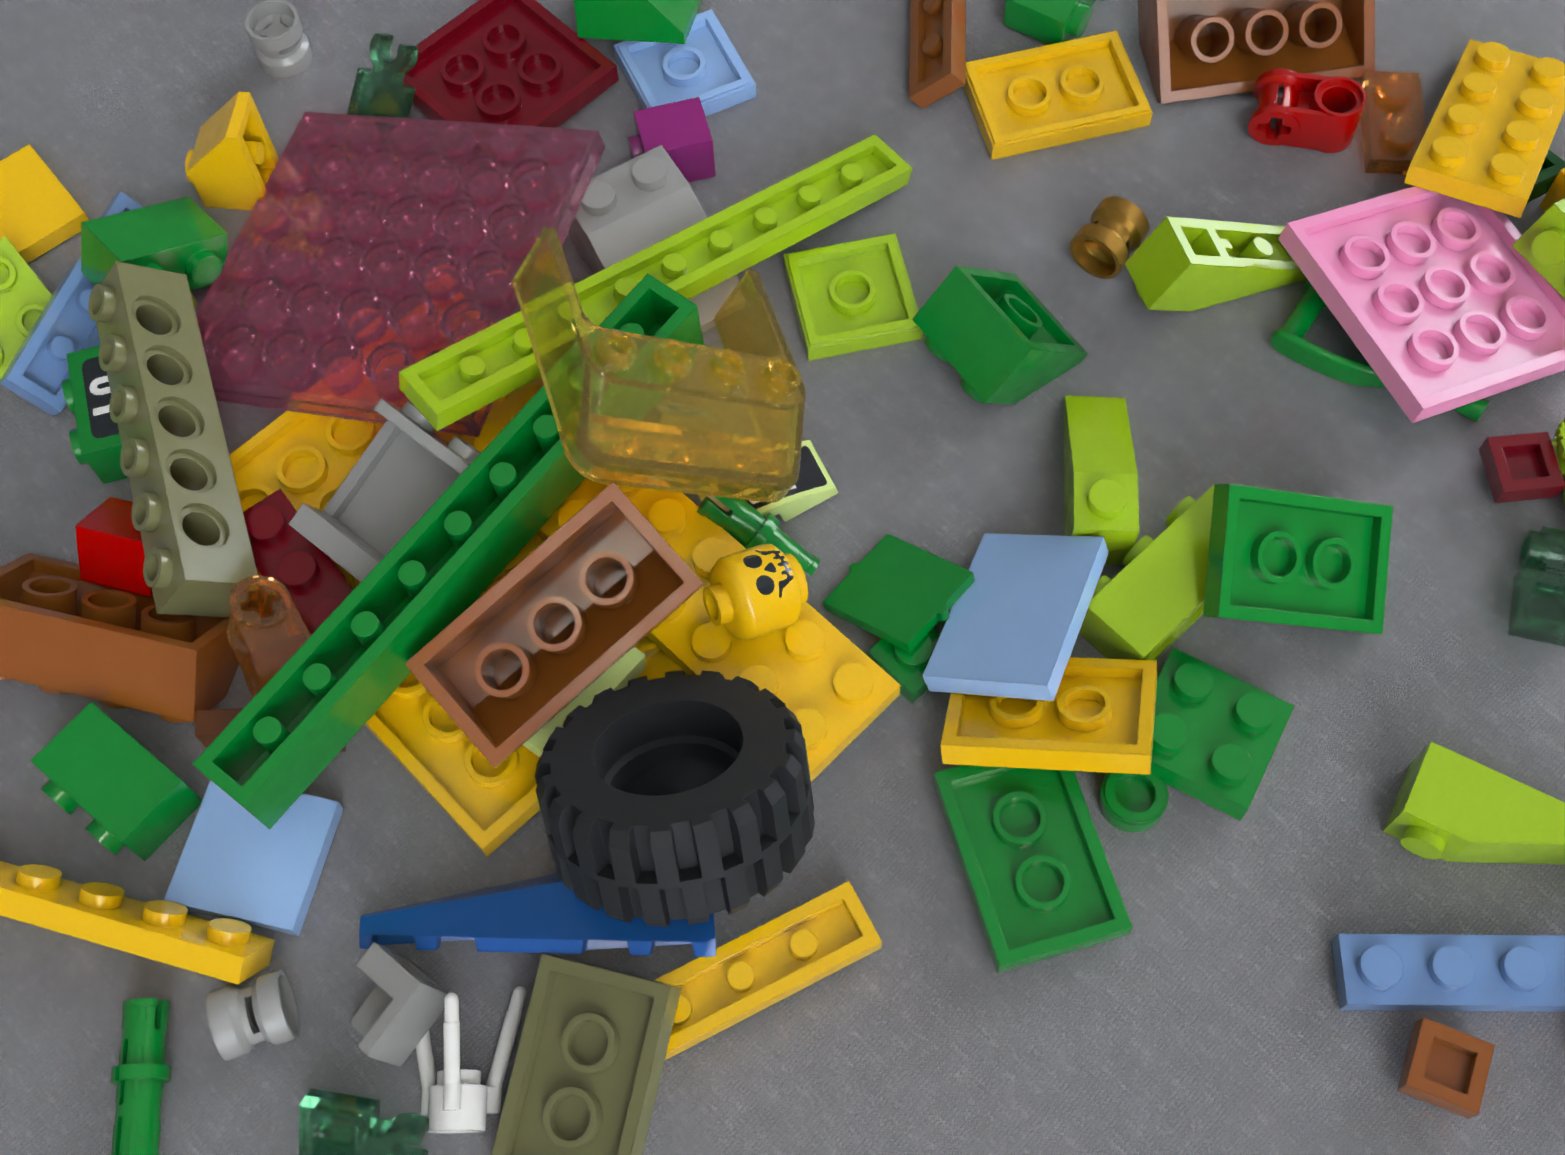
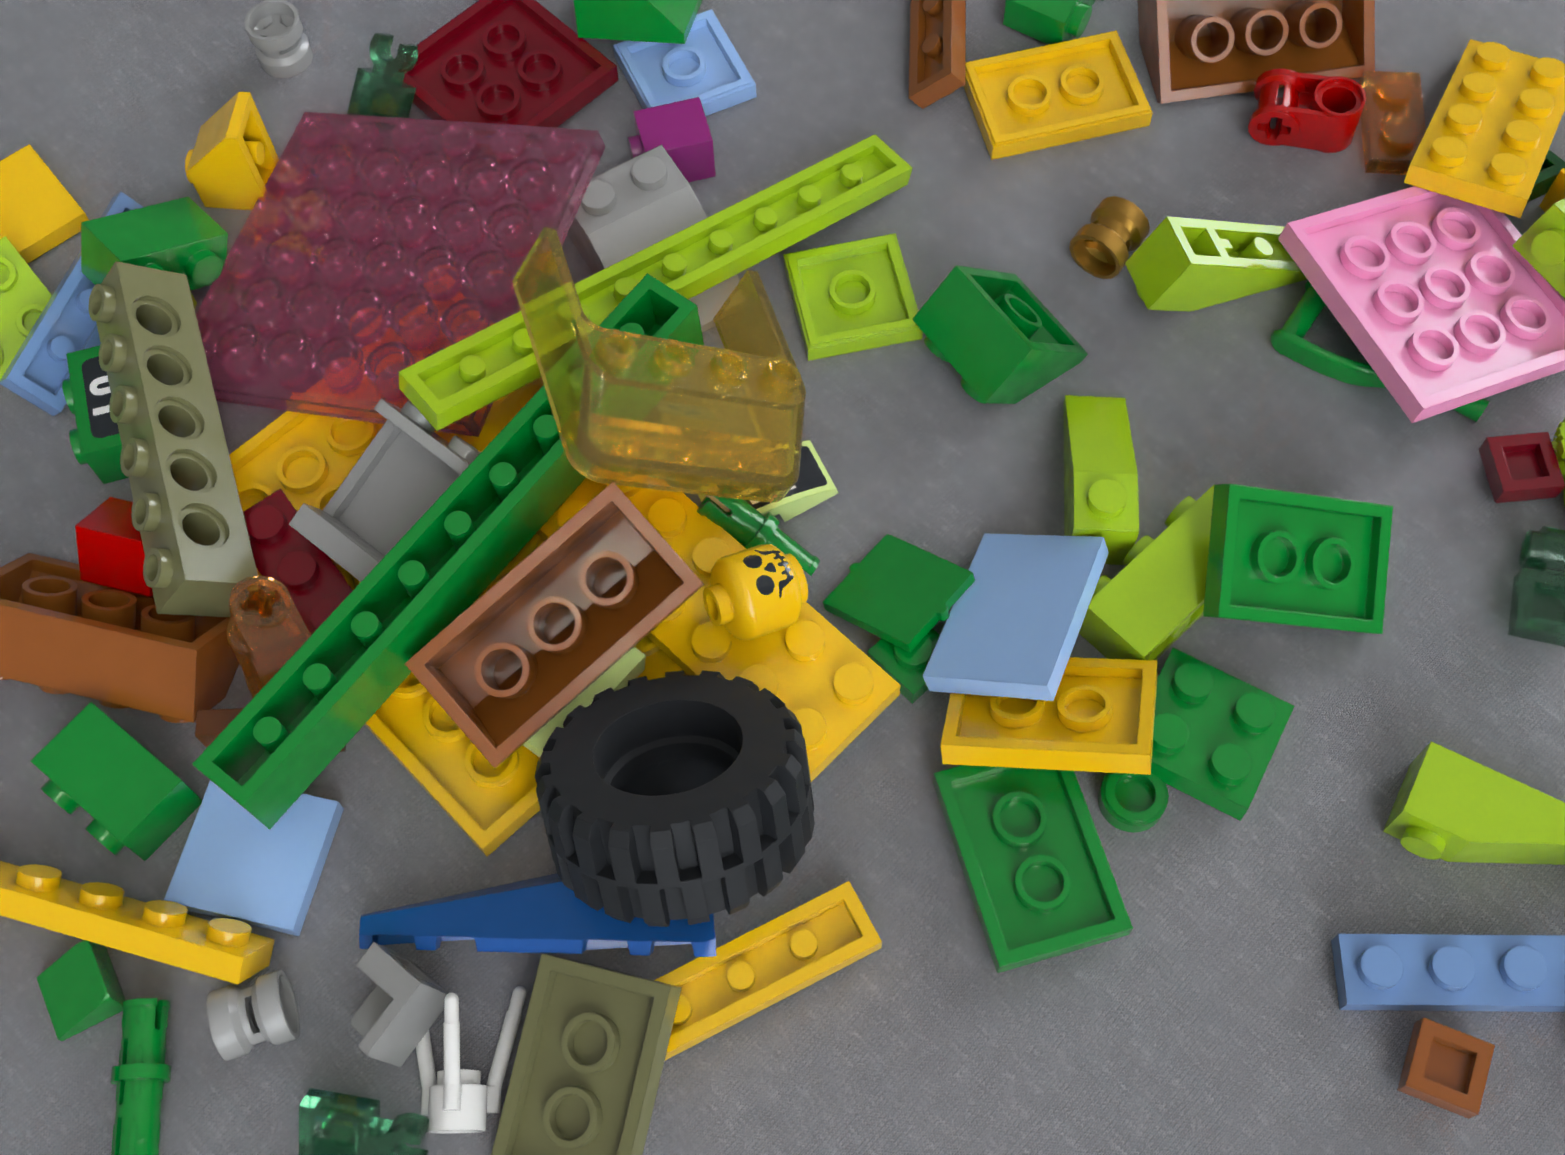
(80, 989): none -> green slope

